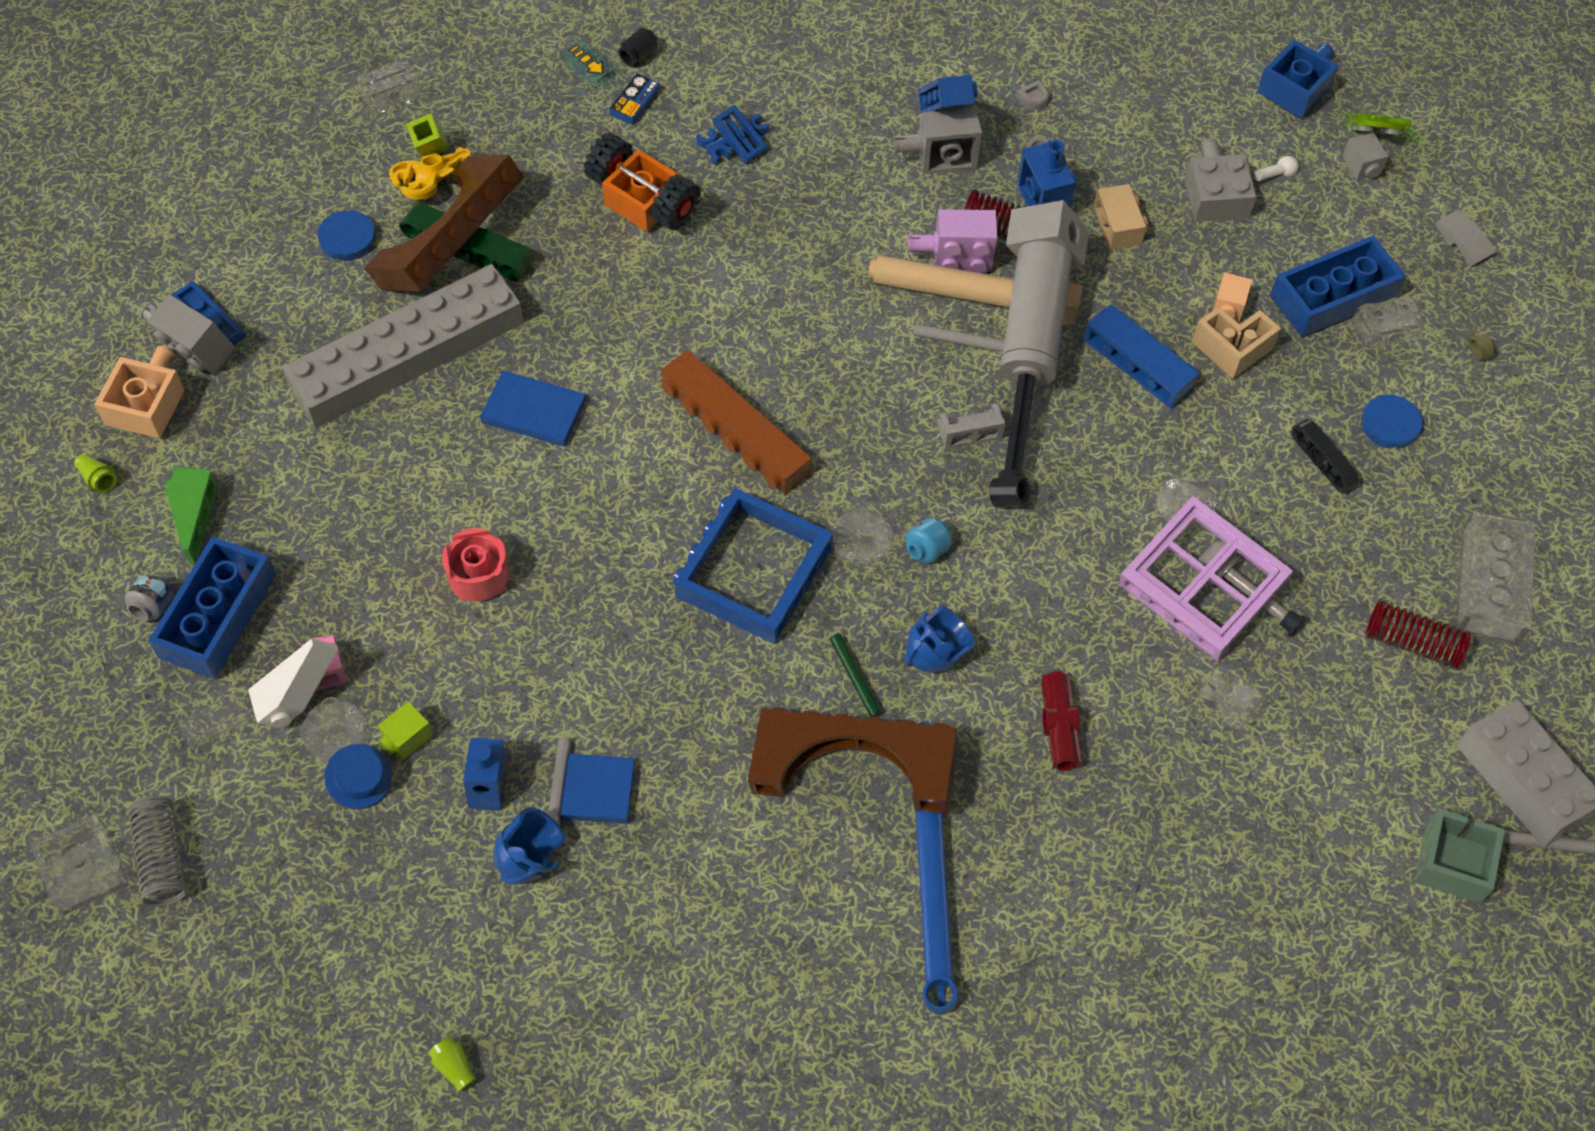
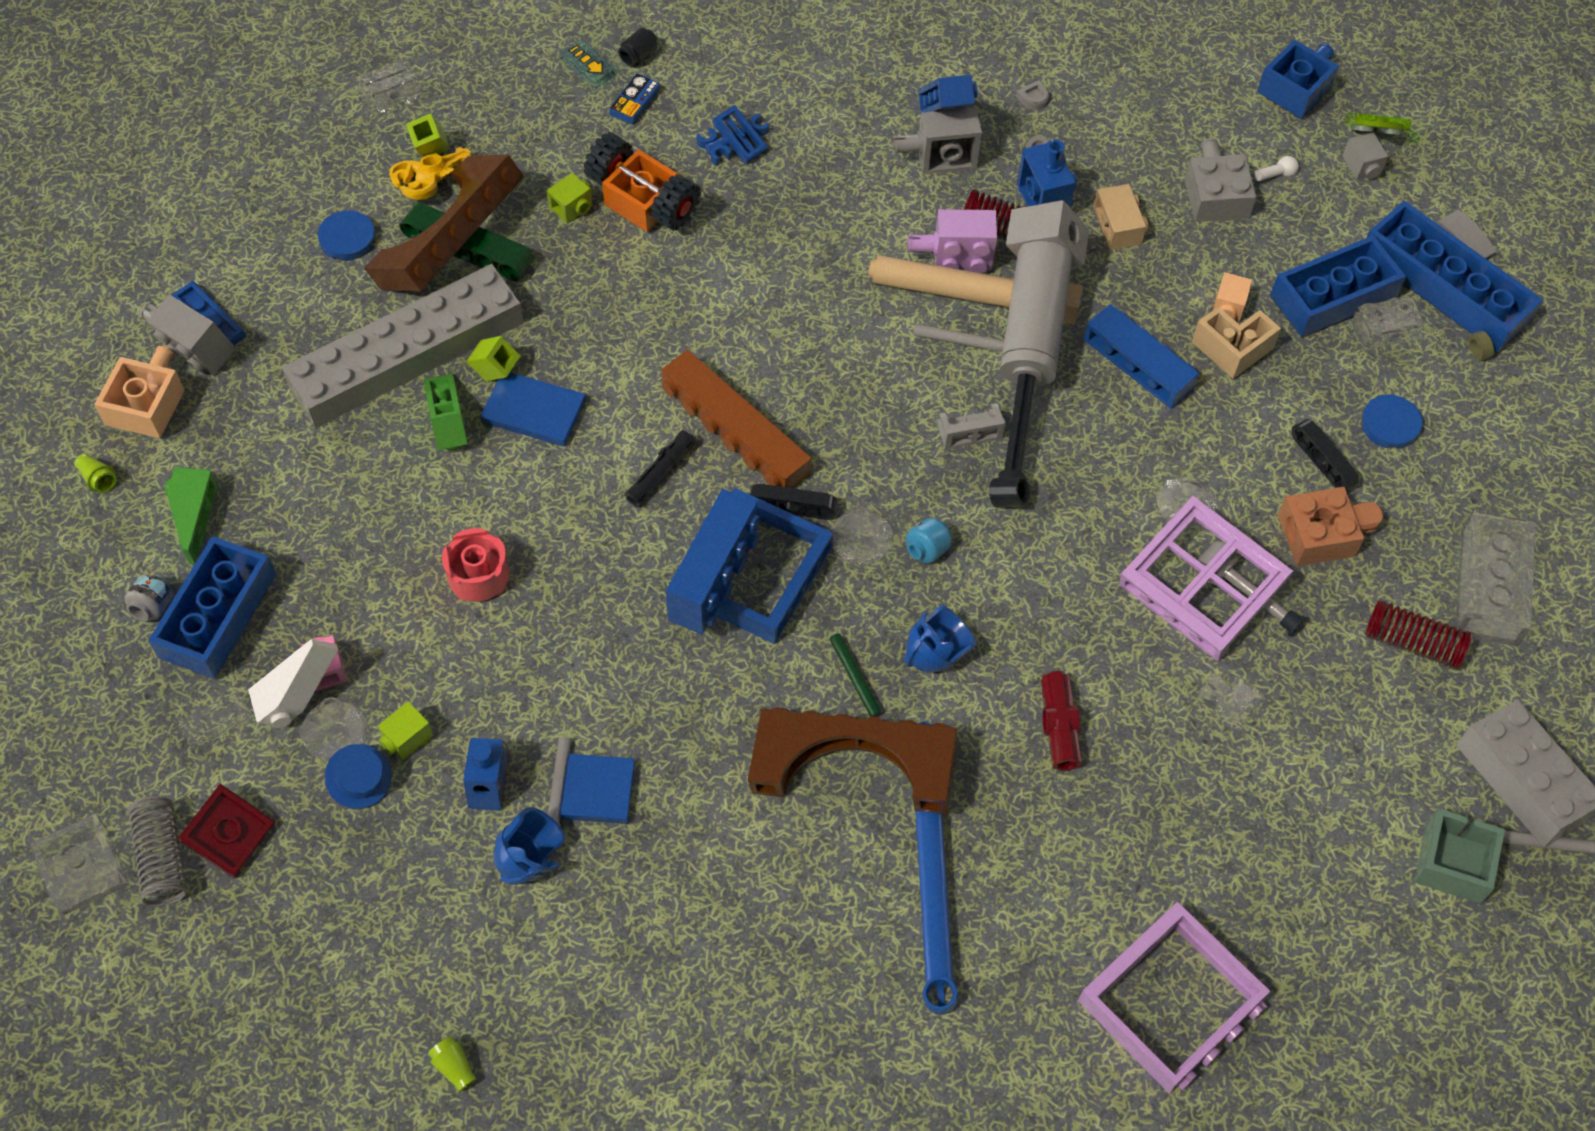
(226, 830): none -> dark red tile
(445, 412): none -> bright green slope
(493, 358): none -> lime brick
(570, 197): none -> lime brick
(668, 459): none -> black pin
(712, 562): none -> blue brick
(798, 501): none -> black beam
(1216, 954): none -> lavender window
(1337, 531): none -> nougat brick
(1455, 276): none -> blue brick

